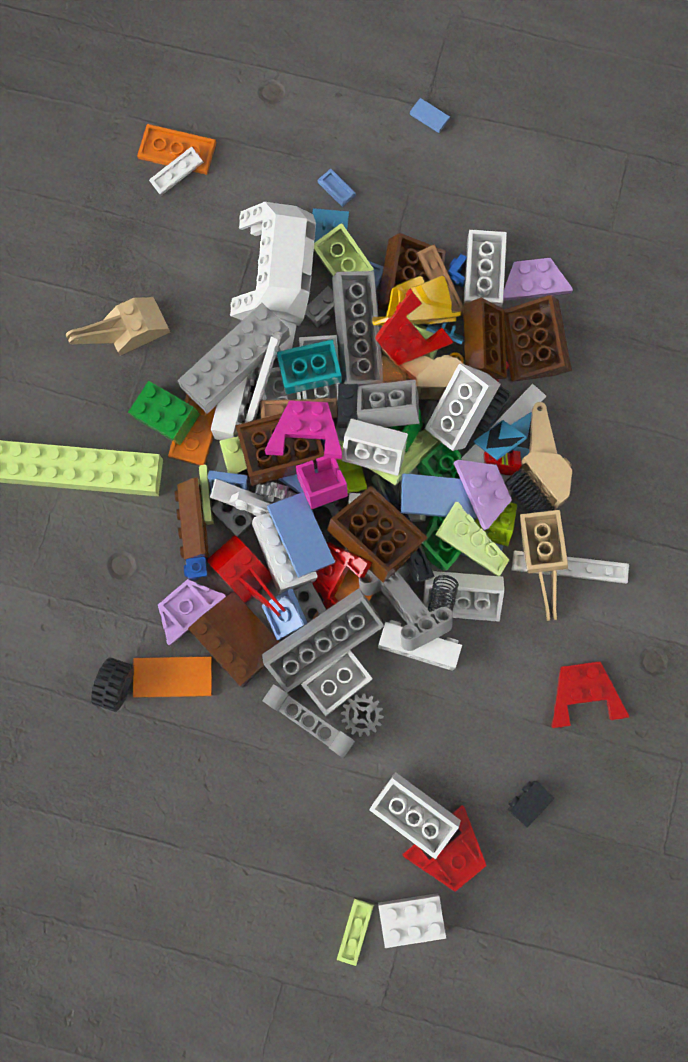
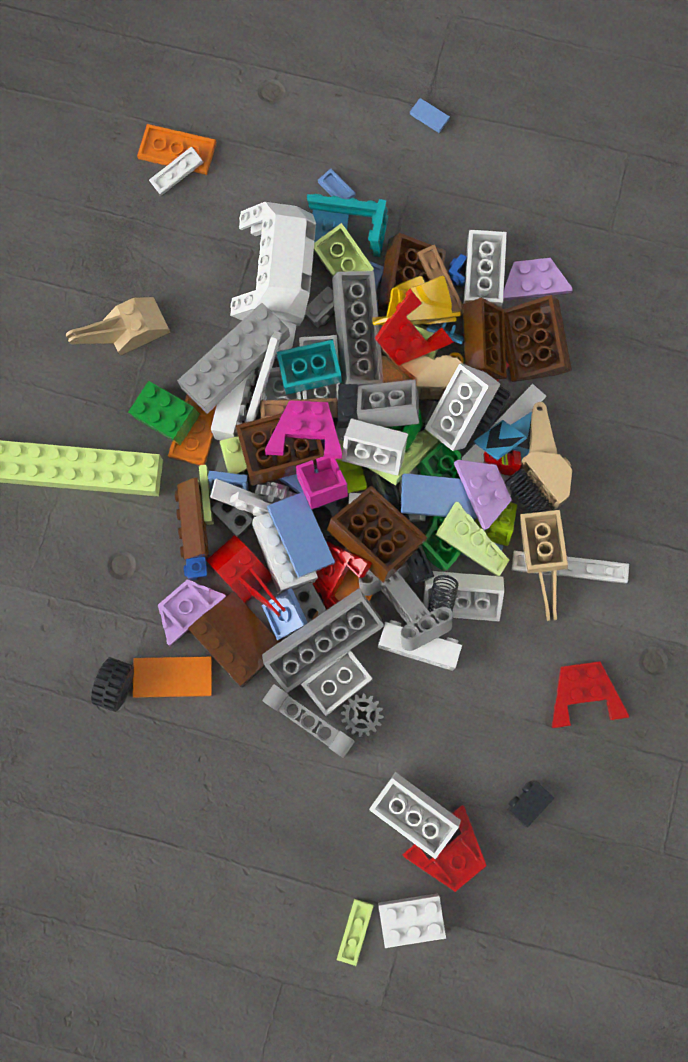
(352, 206): none -> teal bracket

